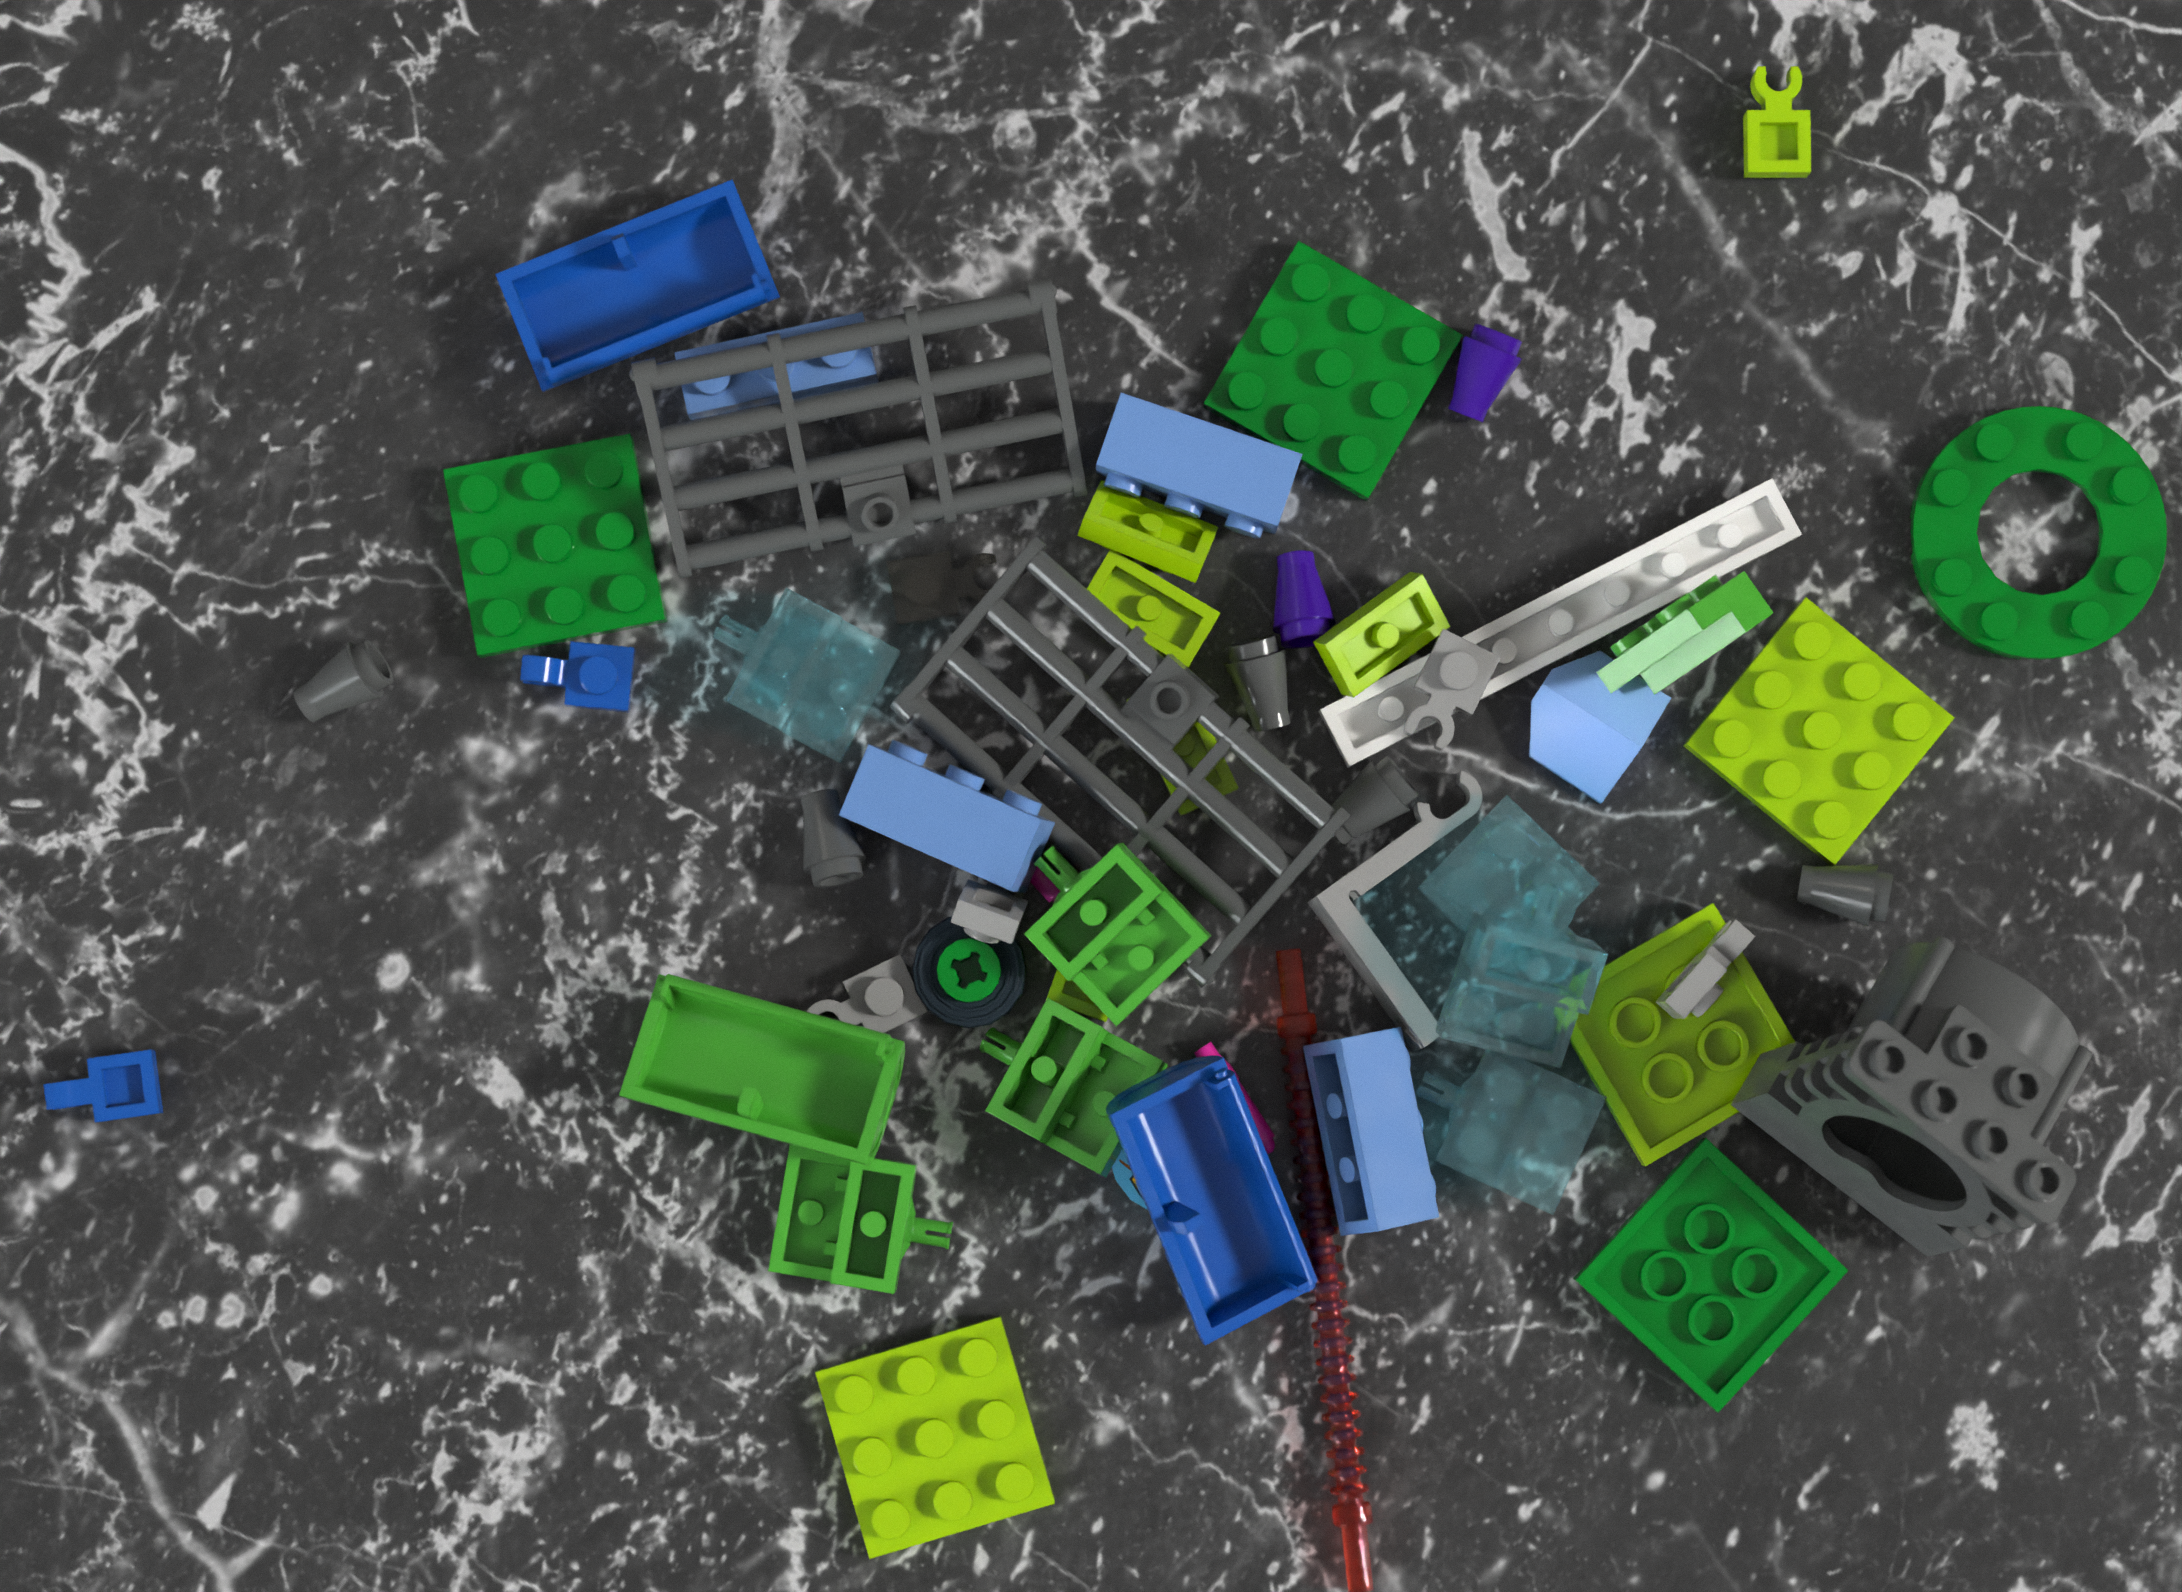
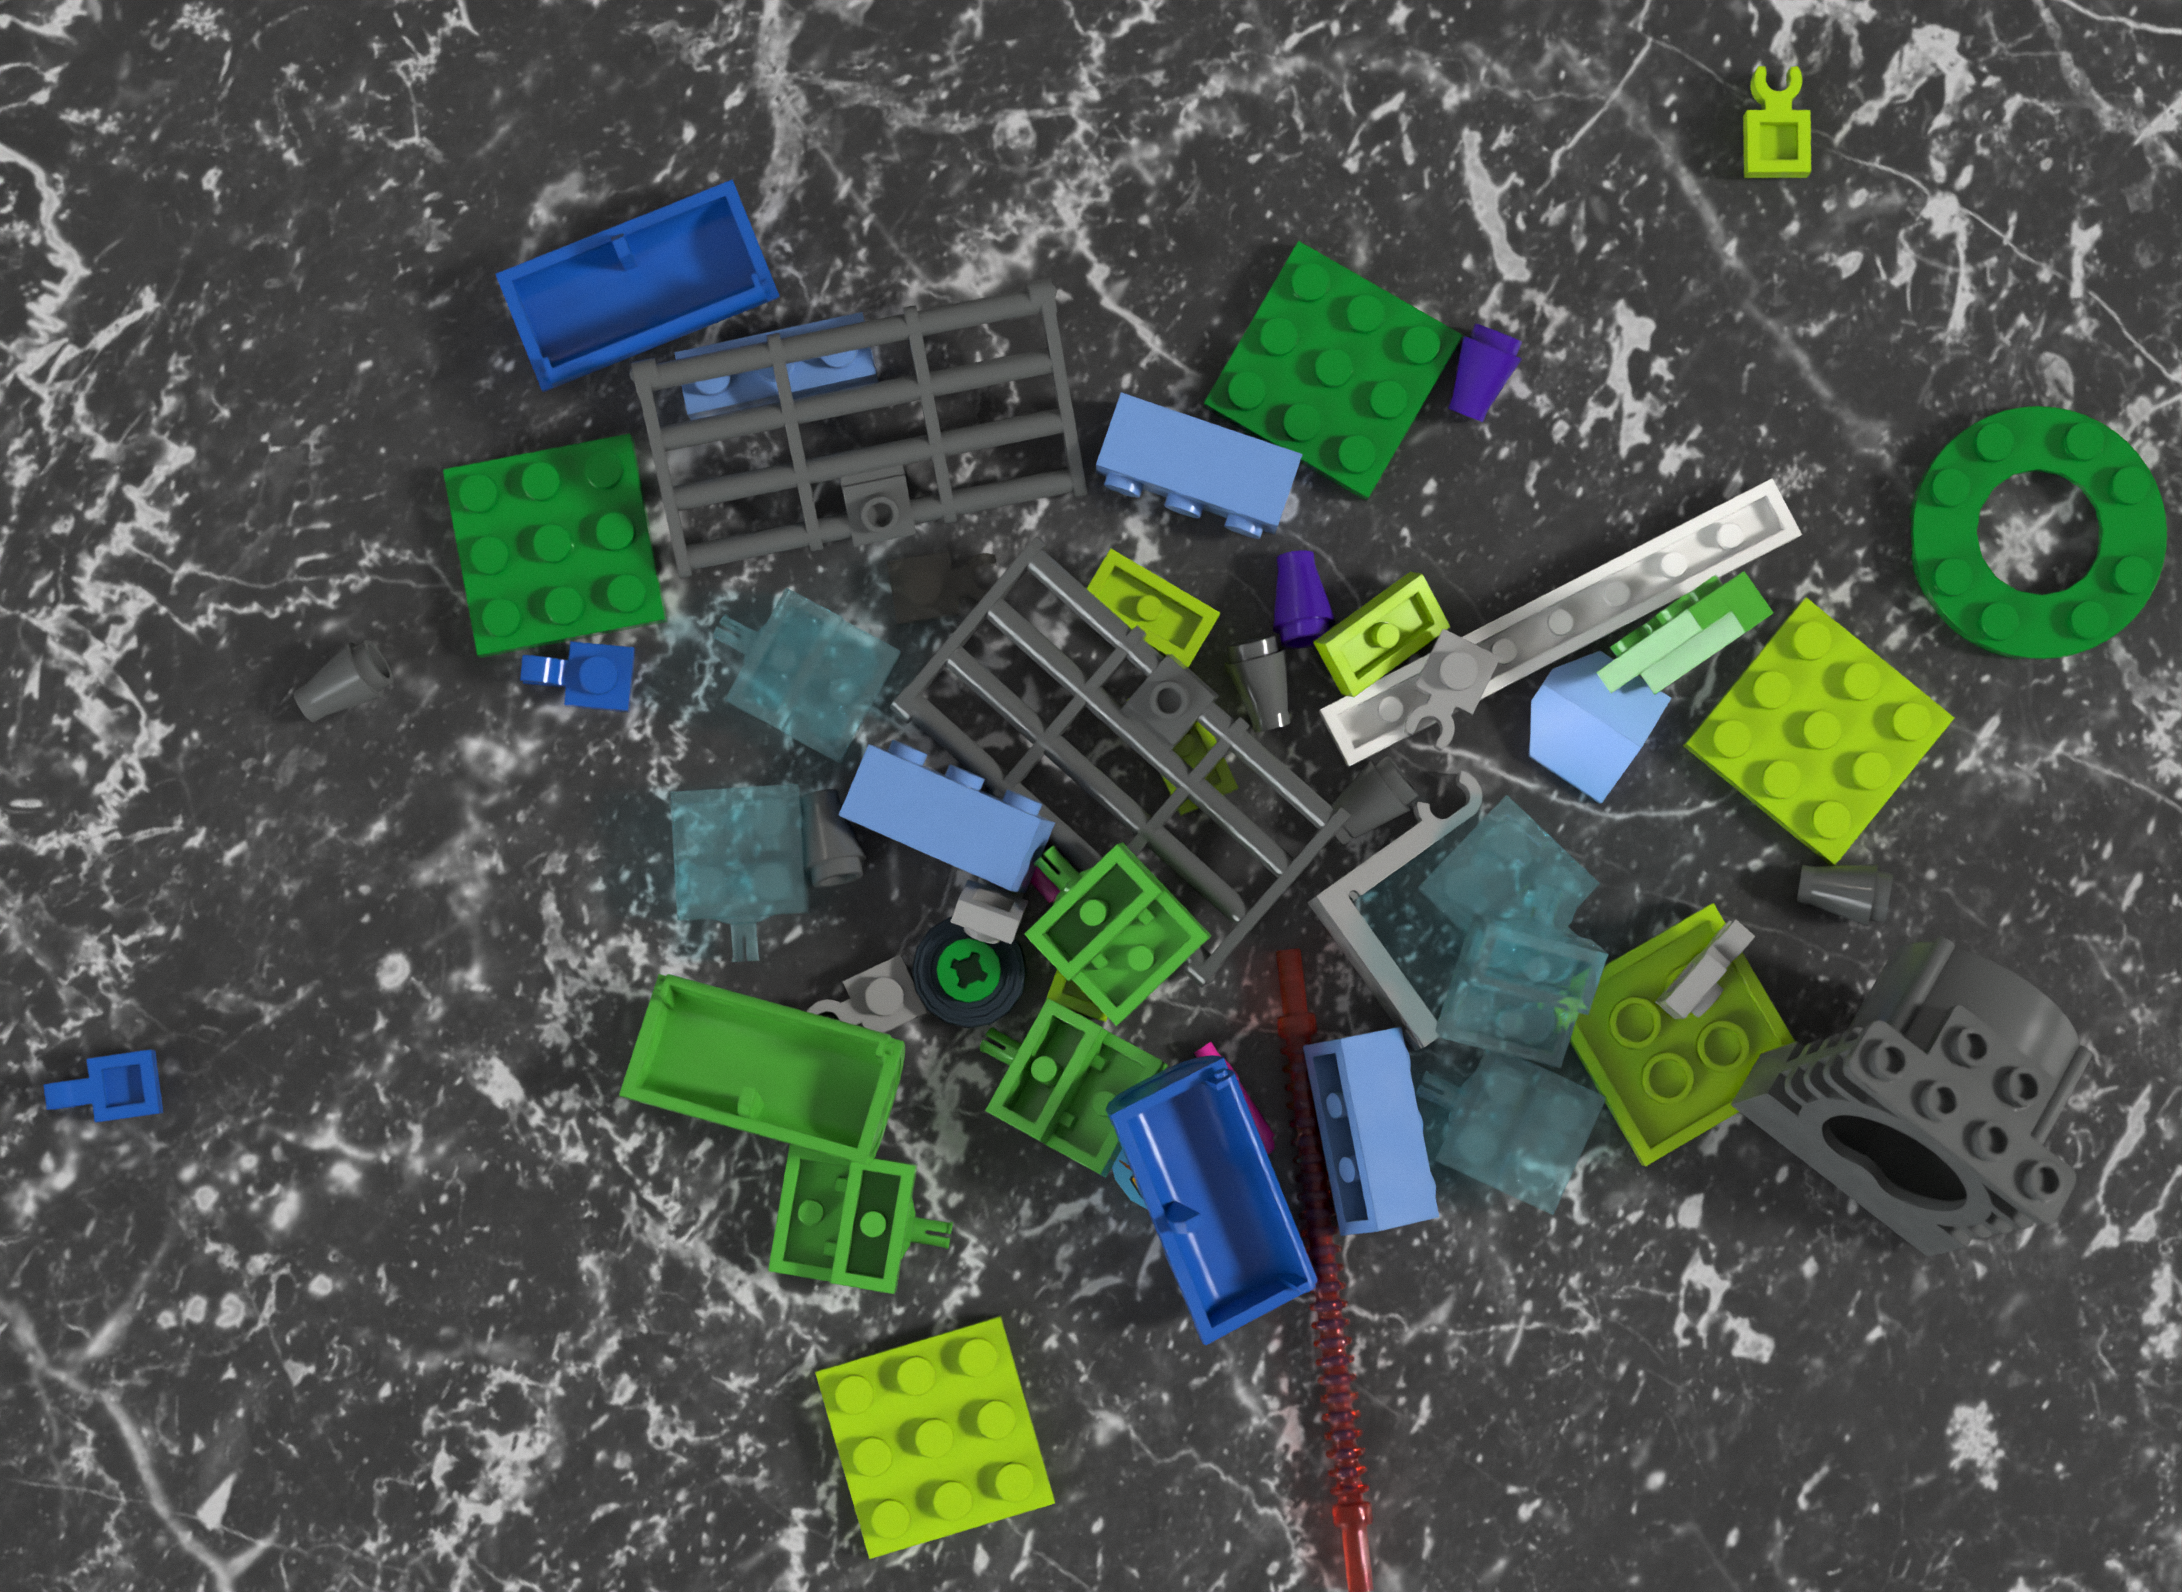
(739, 858): none -> clear light blue plate
(1148, 532): lime plate -> none
(1710, 1274): green plate -> none

